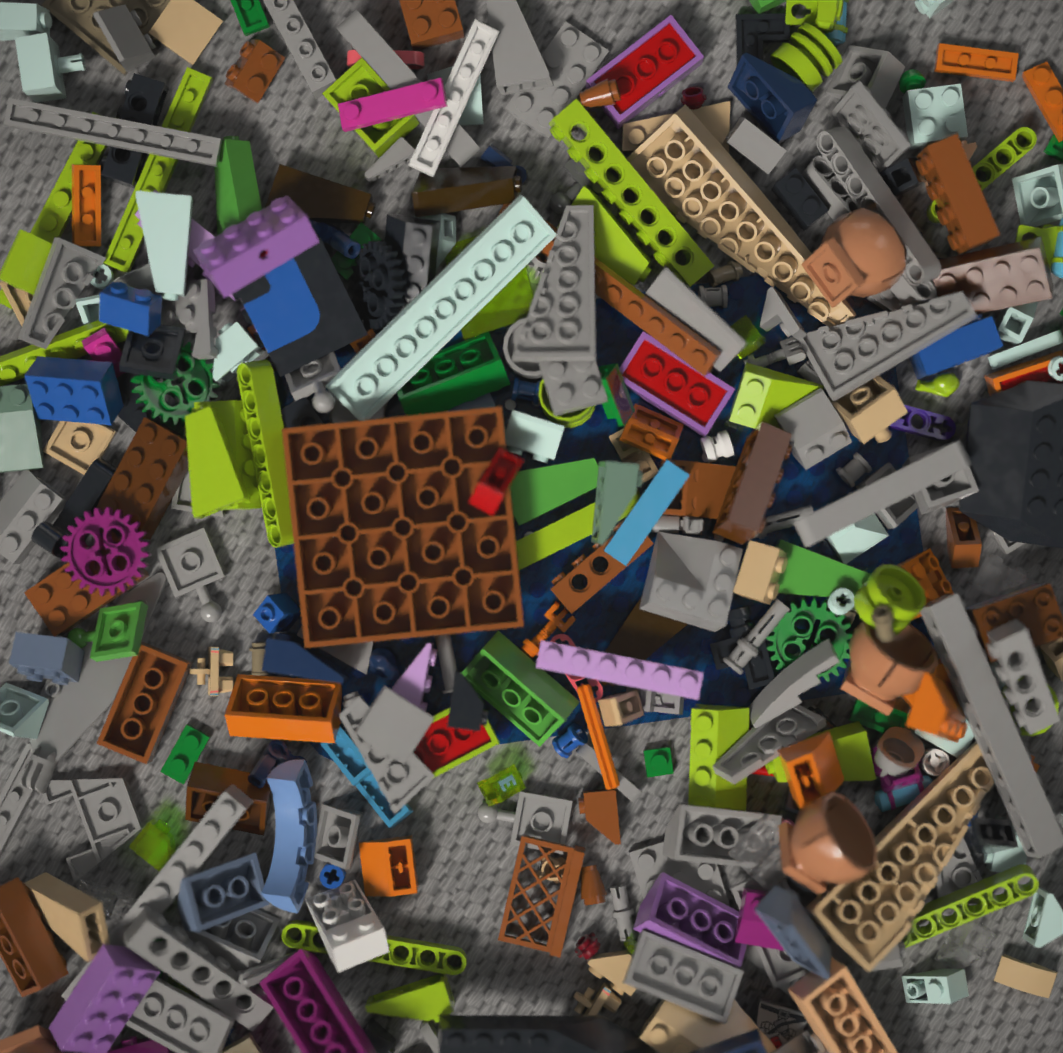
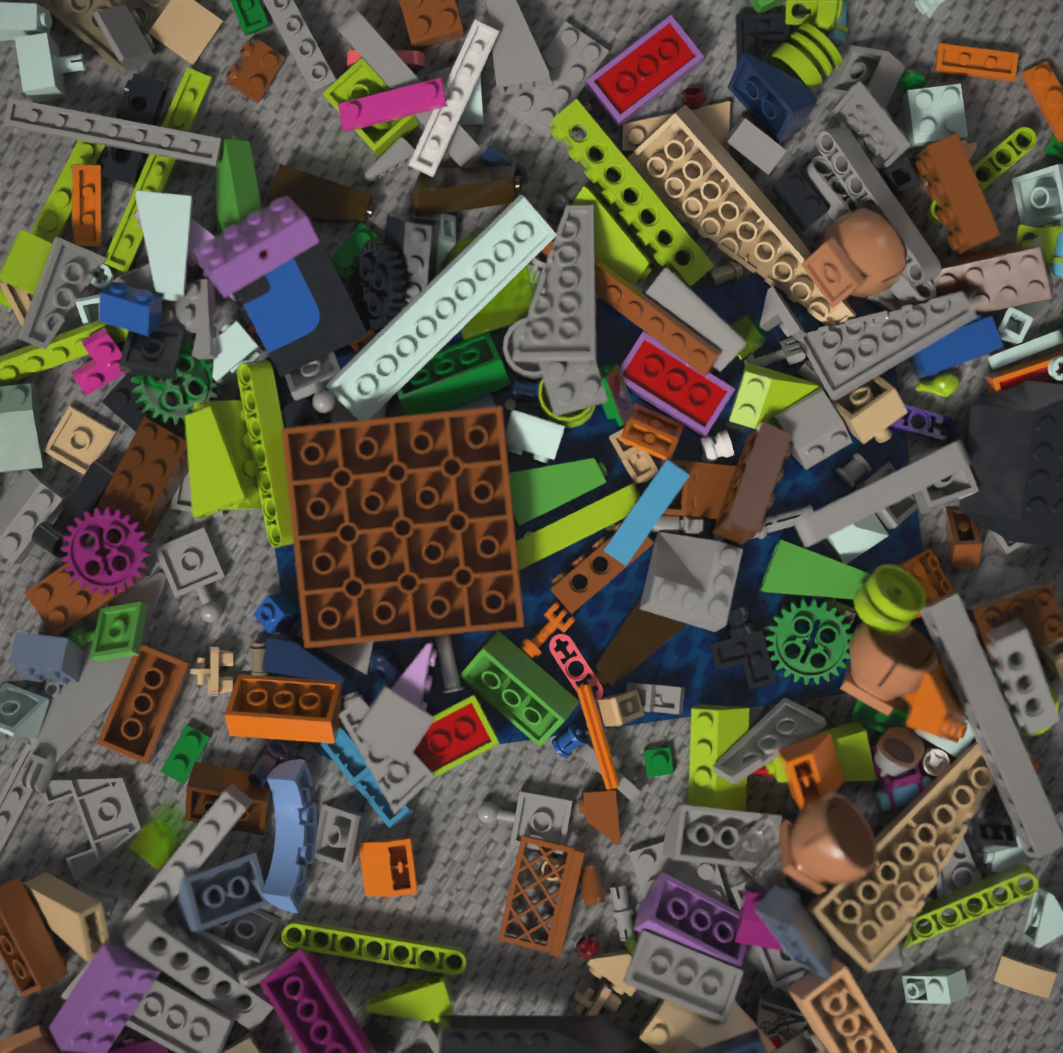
(74, 390): blue brick -> none
(324, 877): blue bush -> none
(336, 238): dark blue bar -> none
(347, 925): white slope -> none
(466, 706): black slope -> none
(496, 481): red slope -> none
(501, 785): clear neon green brick -> none
(601, 94): dark orange cone -> none
(614, 492): sand green slope -> none
(619, 669): lavender brick -> none
(713, 296): light grey bush -> none
(750, 650): light grey pin -> none
(761, 572): tan brick -> none
(795, 679): light grey slope -> none
(848, 597): light aqua bush -> none
(883, 618): dark tan pin -> none

